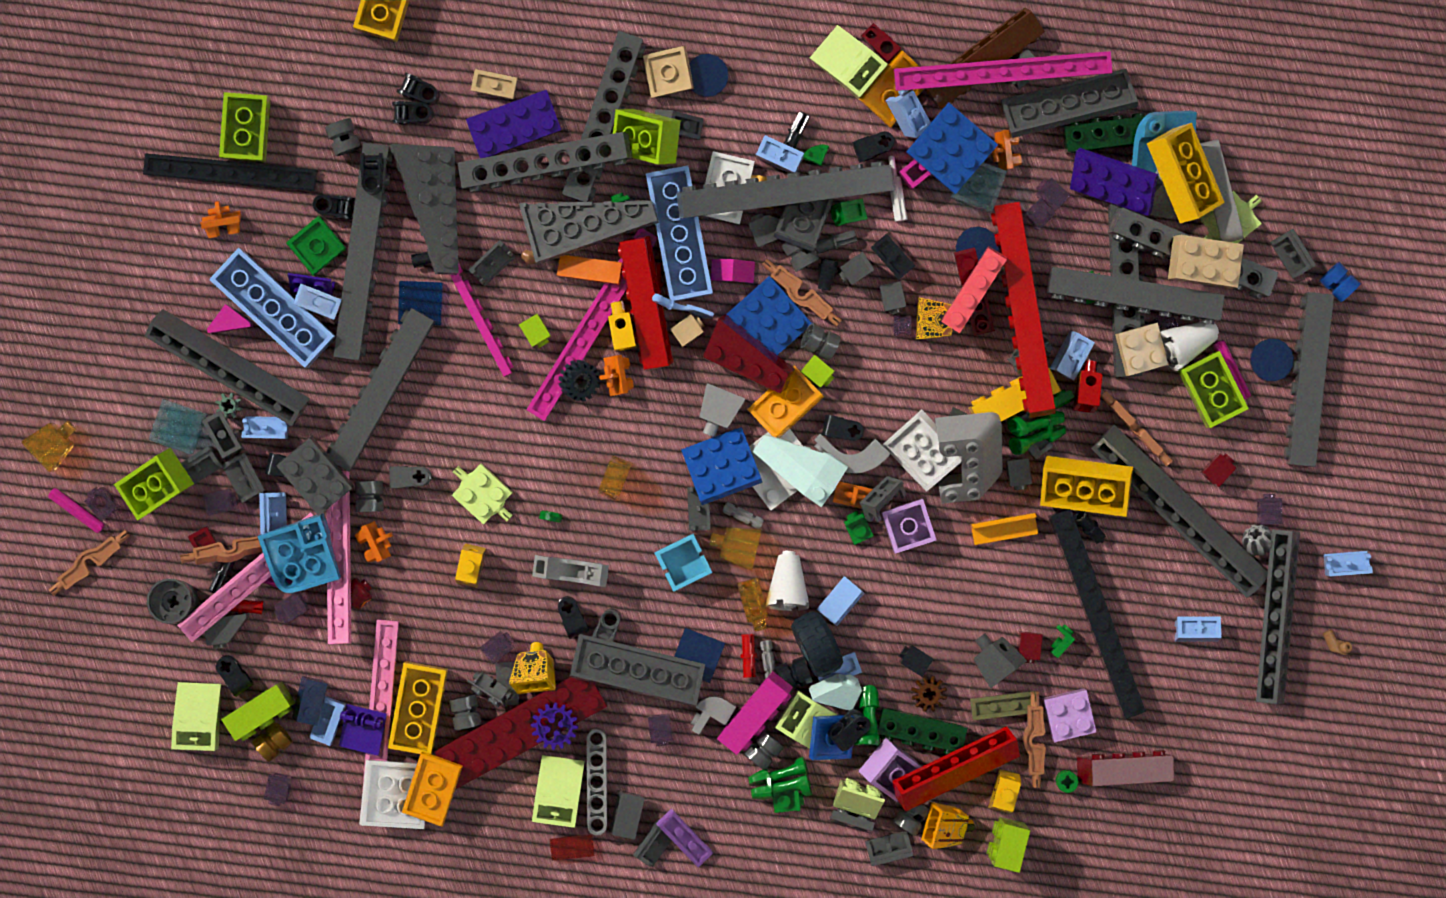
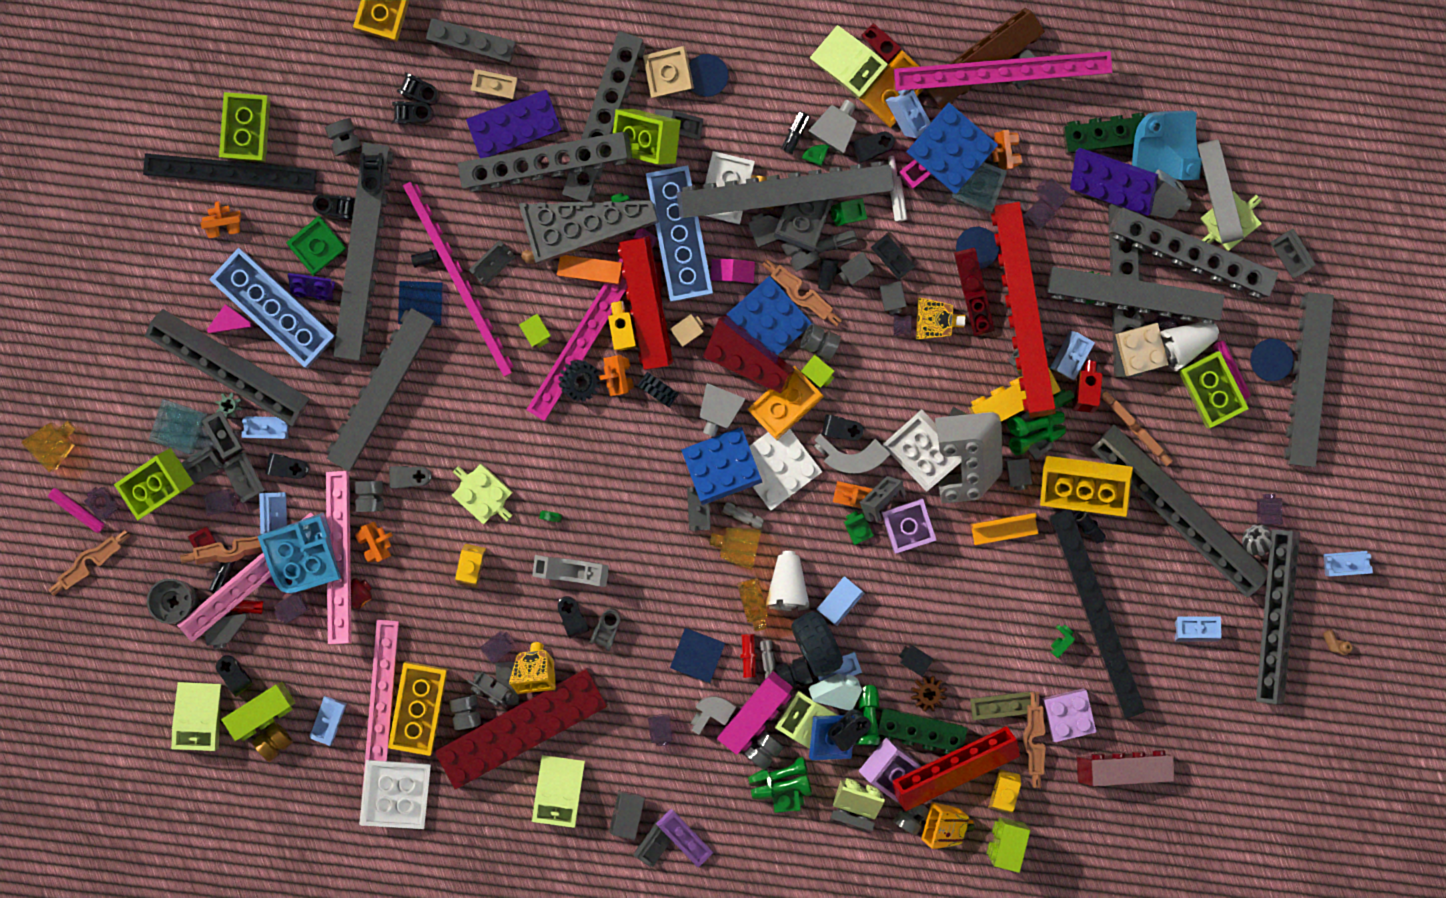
(278, 788): clear purple brick -> none
(309, 700): dark blue brick -> none
(315, 475): dark grey brick -> none
(317, 301): light blue plate -> none
(362, 729): dark purple hinge -> none
(432, 196): dark grey wing -> none
(432, 788): light orange tile -> none
(471, 41): none -> dark grey brick
(542, 730): dark purple gear -> none
(572, 847): clear red tile -> none
(593, 791): light grey beam -> none
(615, 478): clear yellow torso -> none
(637, 670): dark grey plate -> none
(658, 389): none -> black bush
(670, 304): light blue piece -> none
(683, 562): medium azure piece -> none
(779, 155): light blue hinge -> none
(807, 470): light aqua wedge -> none
(835, 126): none -> light grey torso
(889, 848): dark grey hinge -> none
(974, 289): coral brick -> none
(997, 659): dark grey torso -> none
(1030, 646): dark red brick -> none
(1064, 778): green wheel -> none
(1069, 103): dark grey plate -> none
(1185, 173): yellow brick -> none
(1205, 261): tan brick -> none
(1219, 469): dark red brick -> none
(1340, 282): blue wheel -> none

